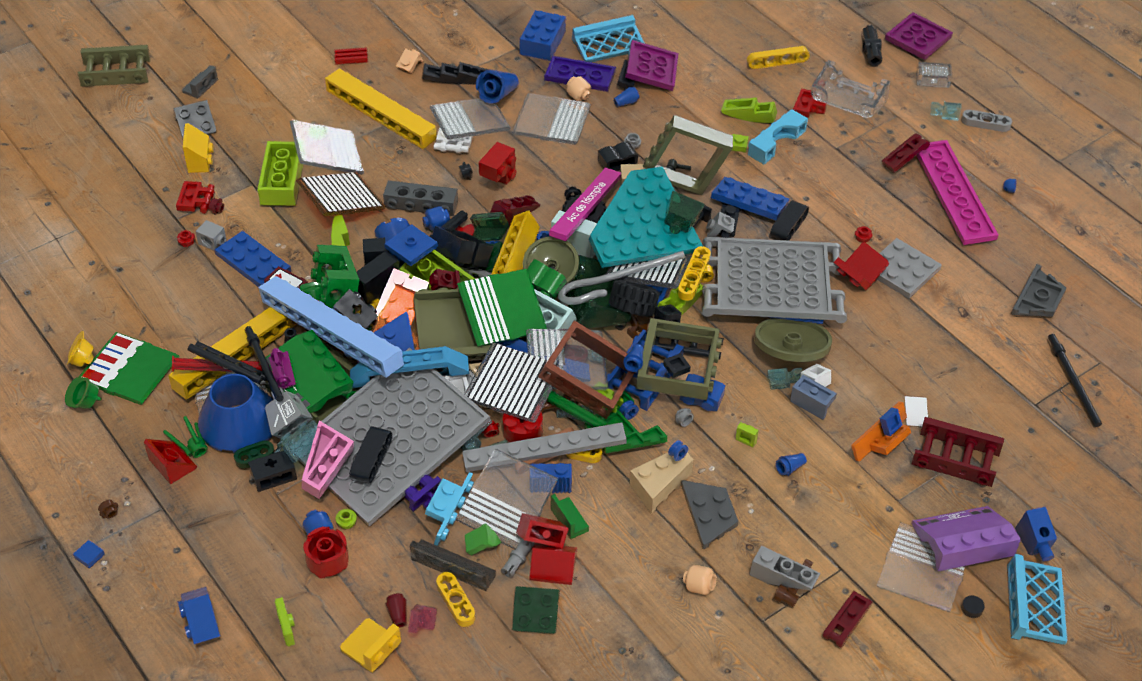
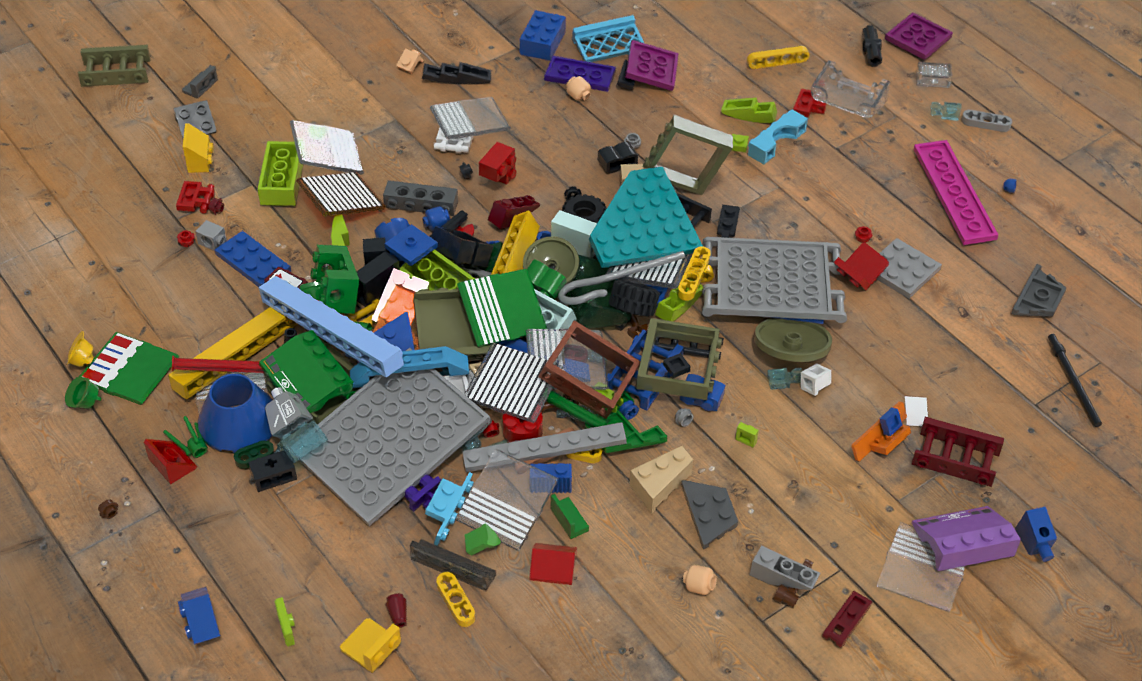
(88, 554): blue tile -> none
(227, 362): black bar -> none
(254, 342): black bar -> none
(282, 368): magenta hinge -> none
(316, 519): blue head -> none
(326, 458): bright pink wedge -> none
(326, 552): red brick -> none
(346, 523): lime plate -> none
(350, 56): red tile -> none
(354, 300): black brick -> none
(370, 454): black beam -> none
(381, 108): yellow brick -> none
(422, 617): clear pink bracket -> none
(444, 279): dark red brick -> none
(489, 226): clear green panel -> none
(495, 85): blue cone -> none
(517, 557): light grey pin -> none
(535, 609): dark green bracket -> none
(542, 530): red brick -> none
(551, 118): clear piece -> none
(584, 204): dark pink tile -> none
(628, 96): blue cone -> none
(634, 359): blue cone -> none
(667, 313): black panel -> none
(672, 164): pearl dark grey hand -> none
(678, 450): blue bush -> none
(682, 212): clear green torso -> none
(719, 223): light grey bracket -> none
(750, 198): blue plate -> none
(788, 464): blue cone -> none
(789, 221): black beam -> none
(812, 396): sand blue panel -> none
(905, 152): dark red plate -> none
(973, 606): black tile -> none
(1019, 604): medium azure fence -> none

